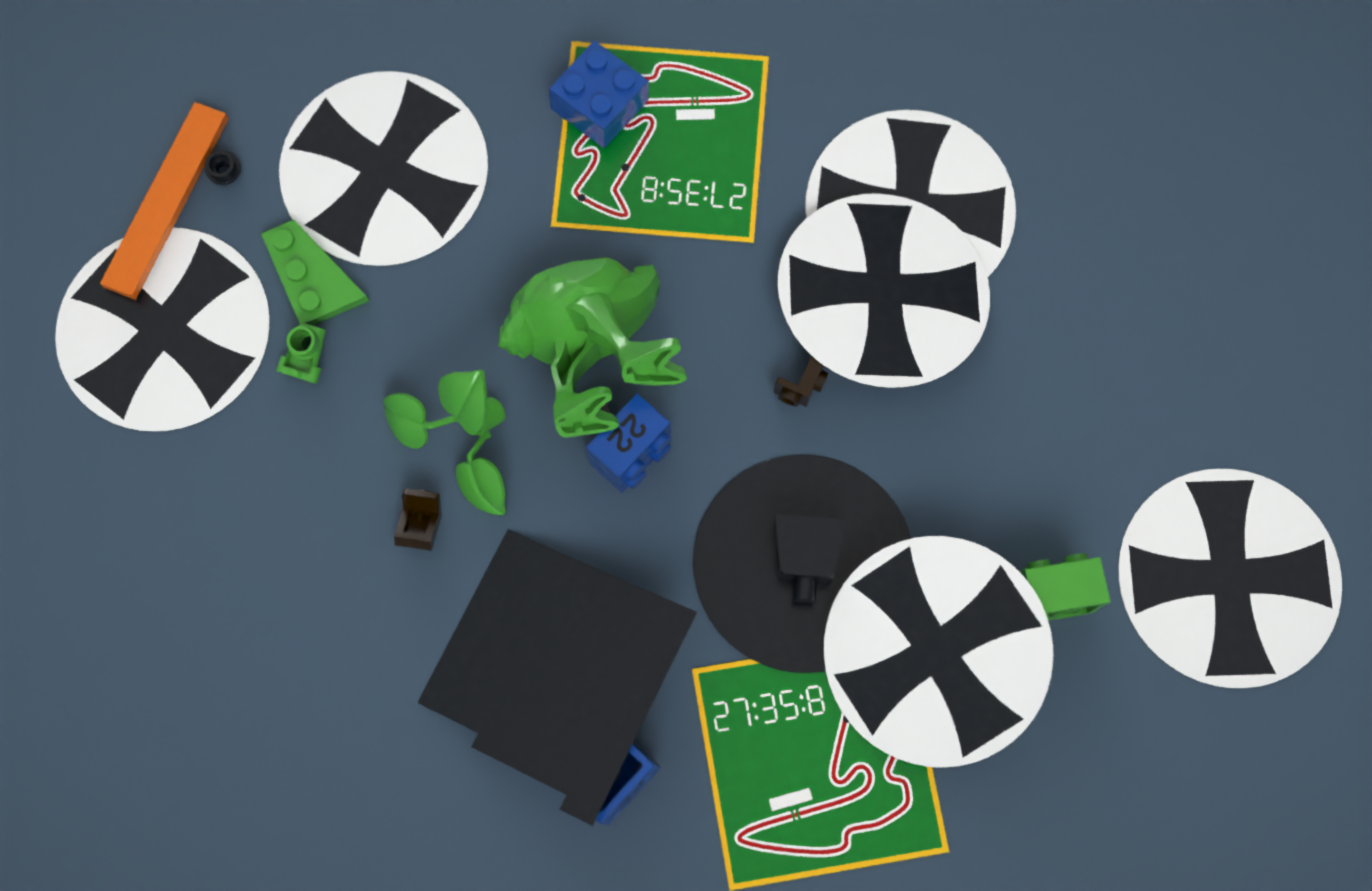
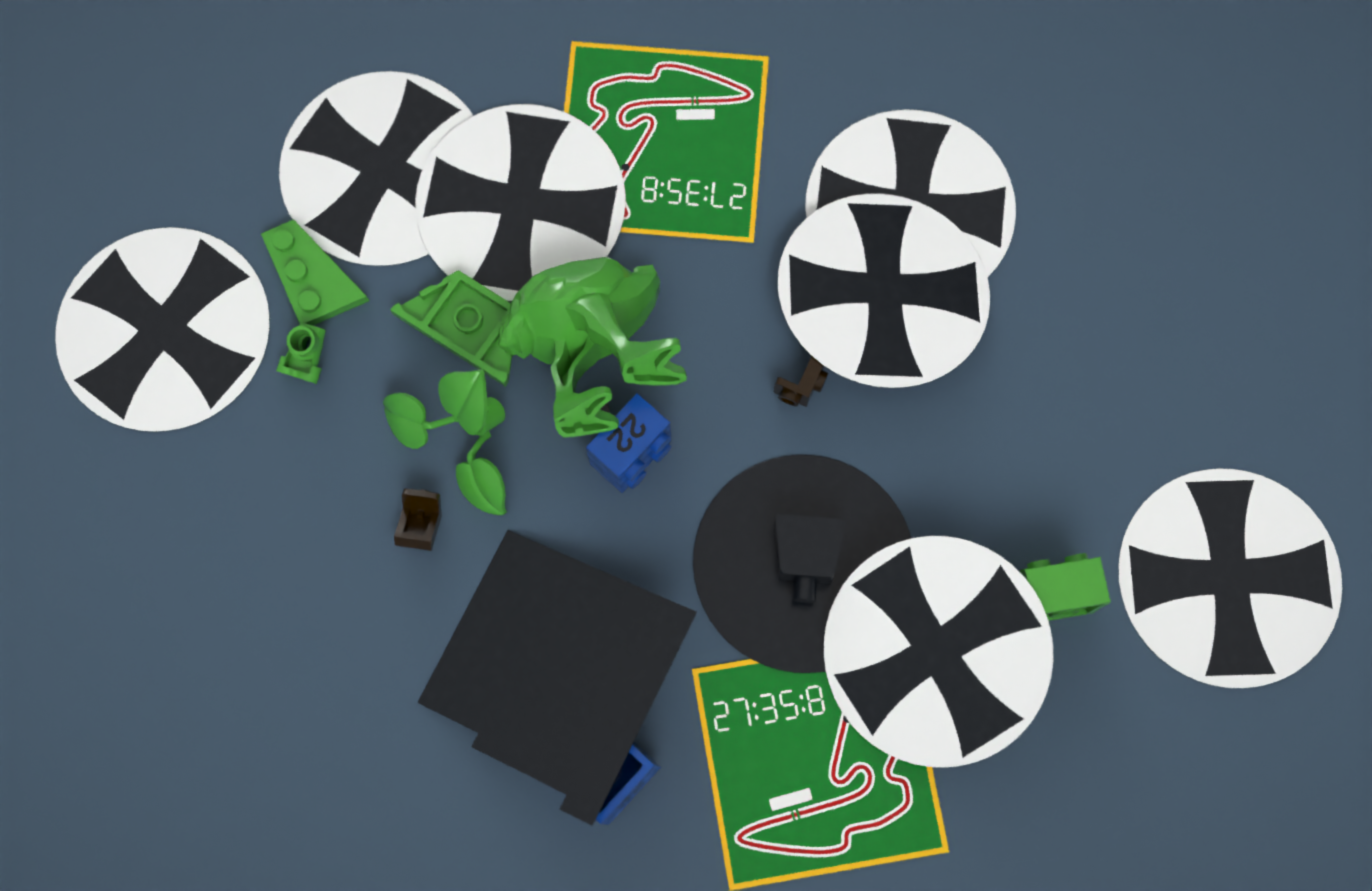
(164, 201): orange tile -> none
(216, 161): black plate -> none
(463, 320): none -> bright green wing
(518, 196): none -> sticker
(599, 94): blue brick -> none

